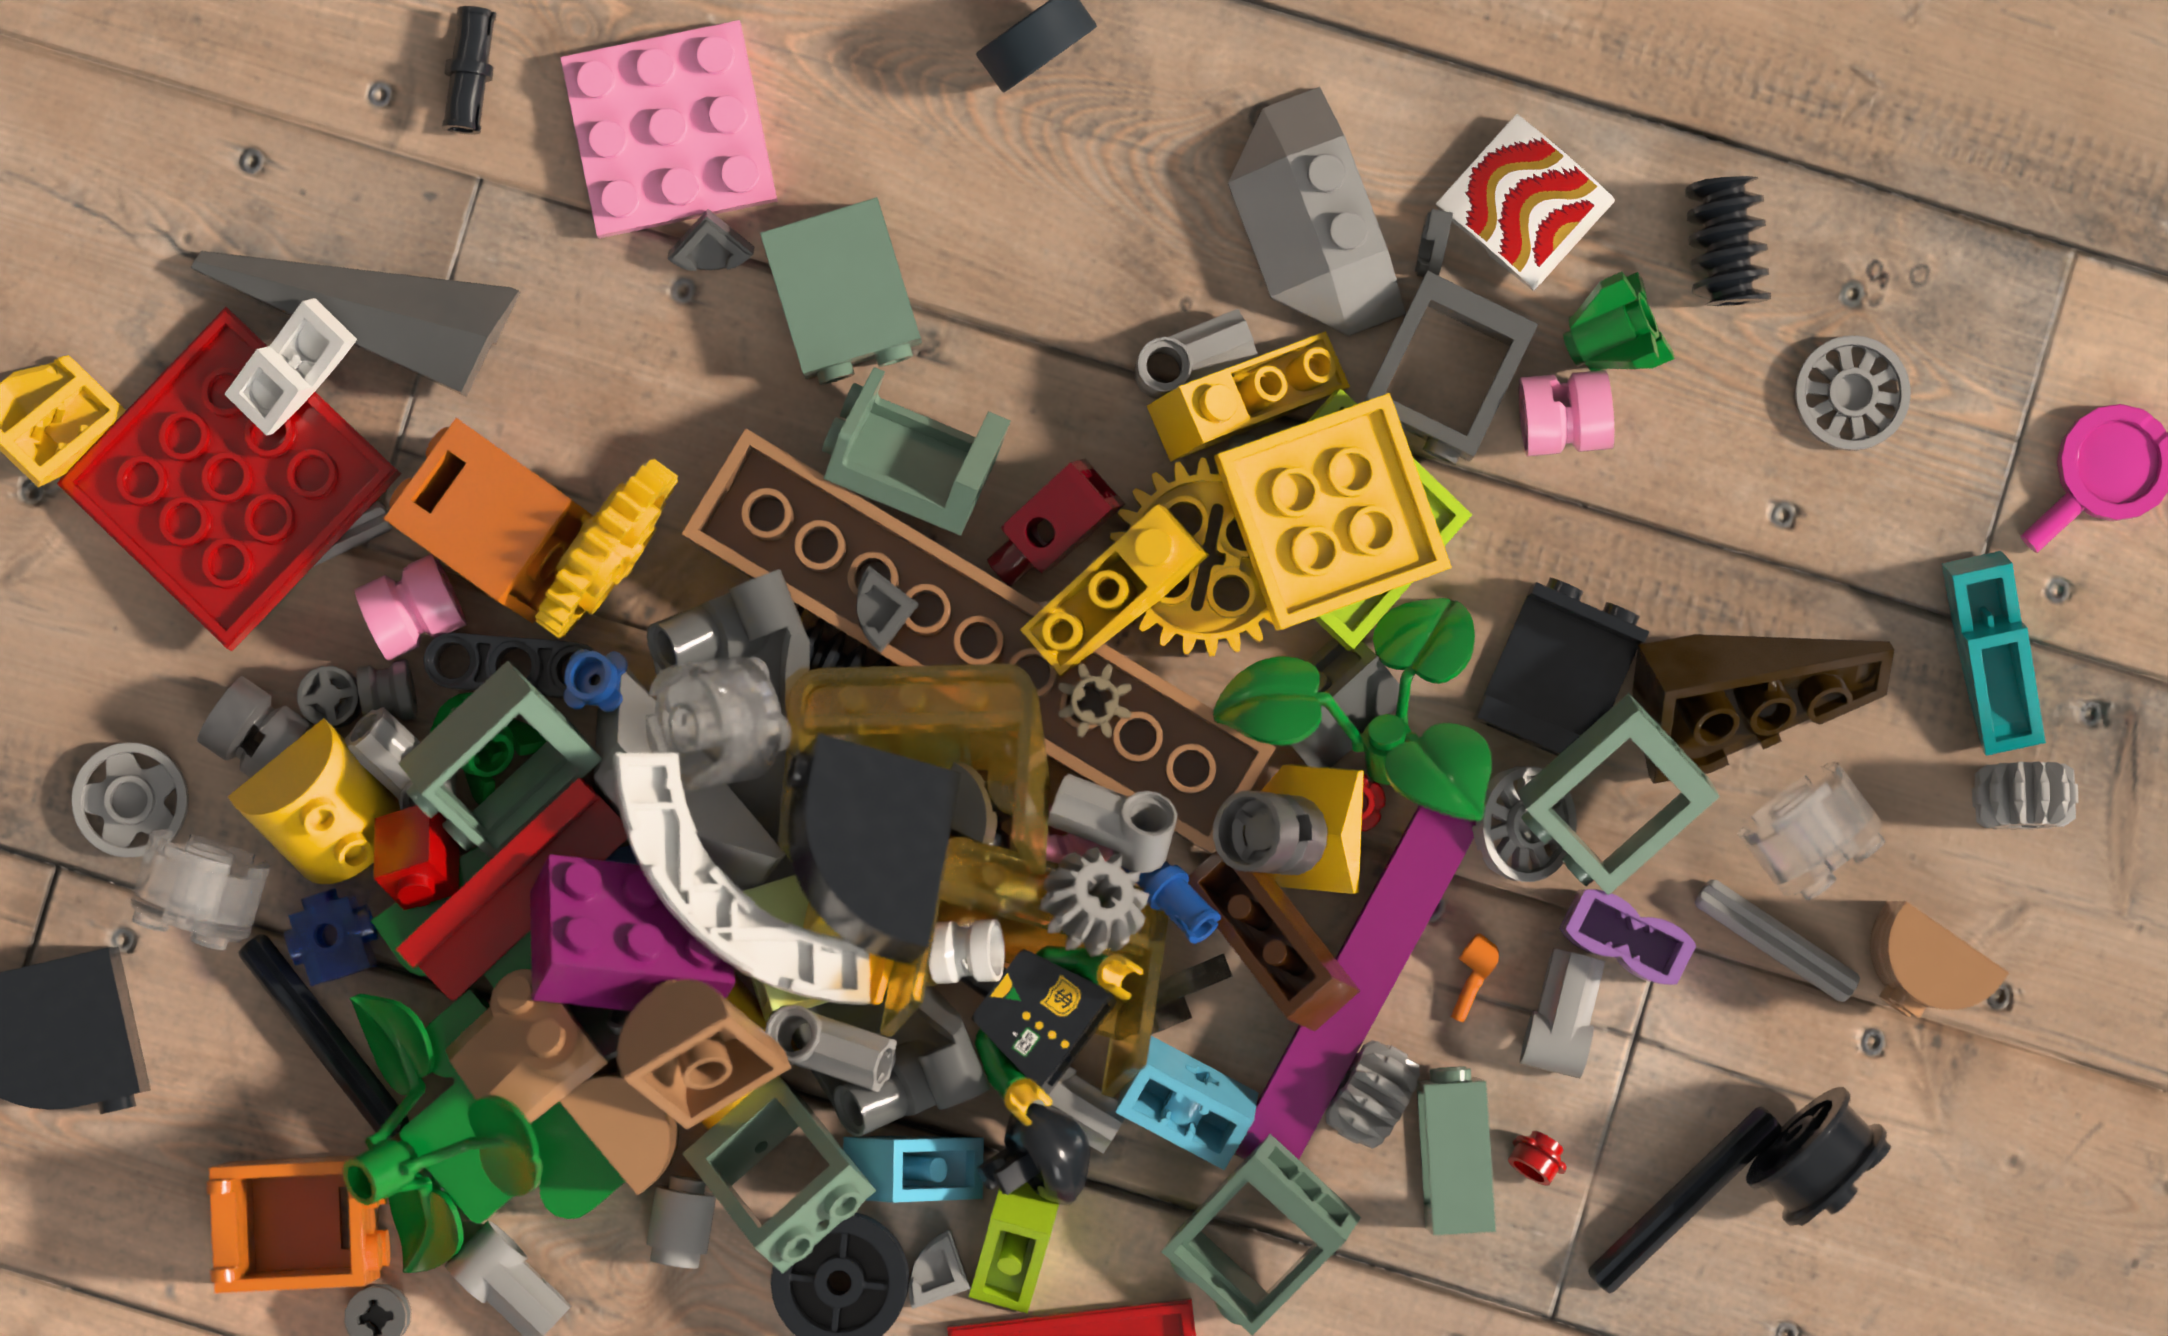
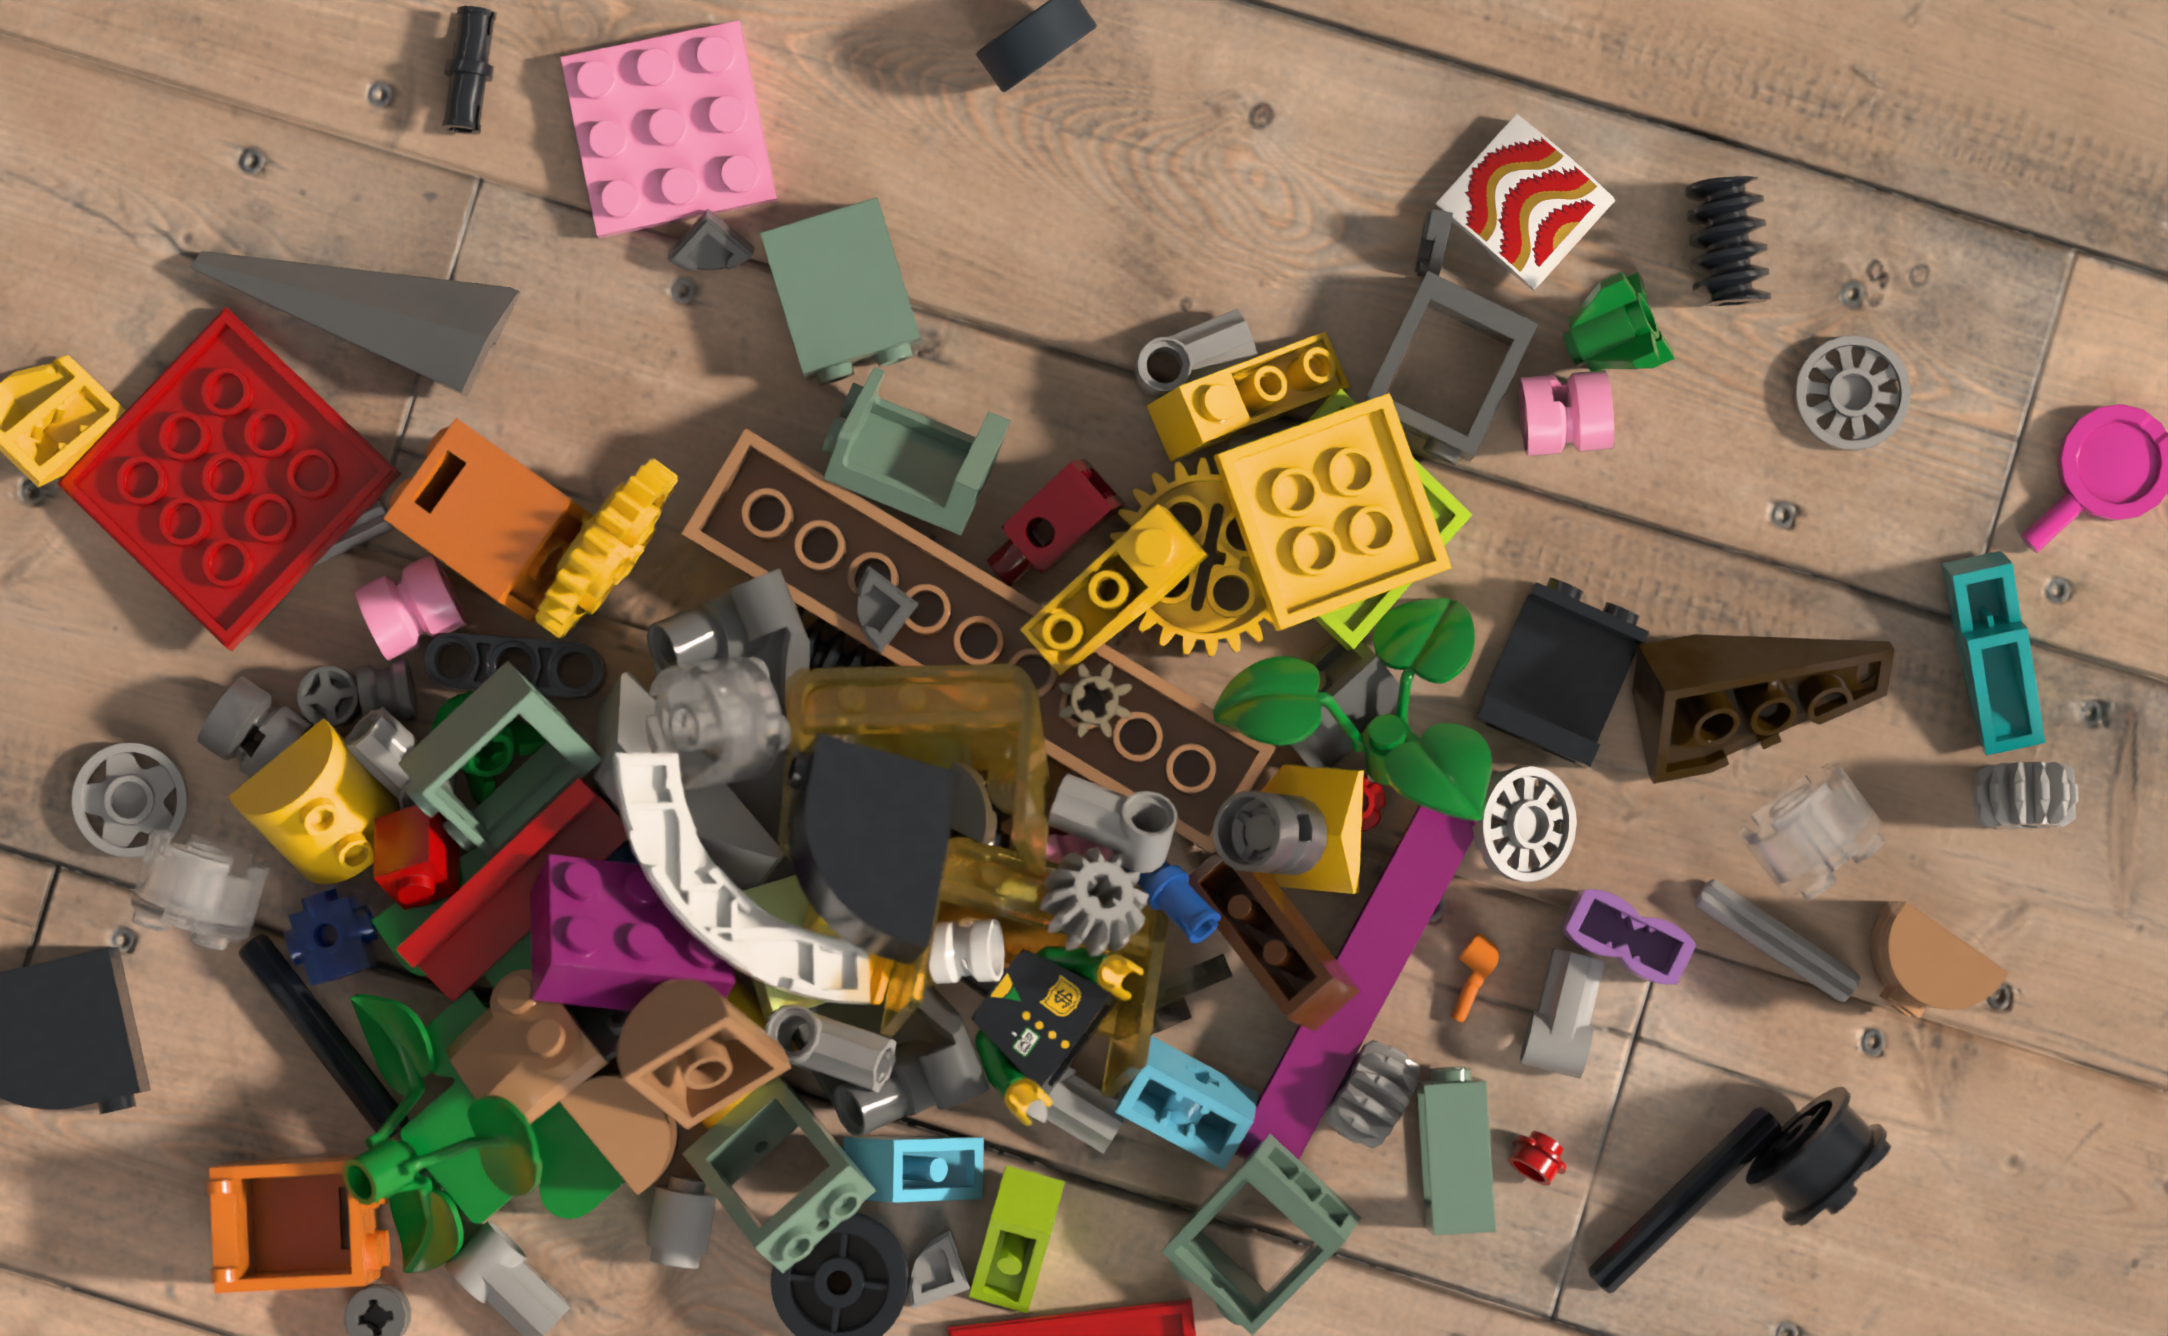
(291, 368): white slope -> none
(582, 668): blue plate -> none
(1046, 1155): black piece -> none
(1313, 218): light grey wedge -> none
(1619, 724): sand green window -> none

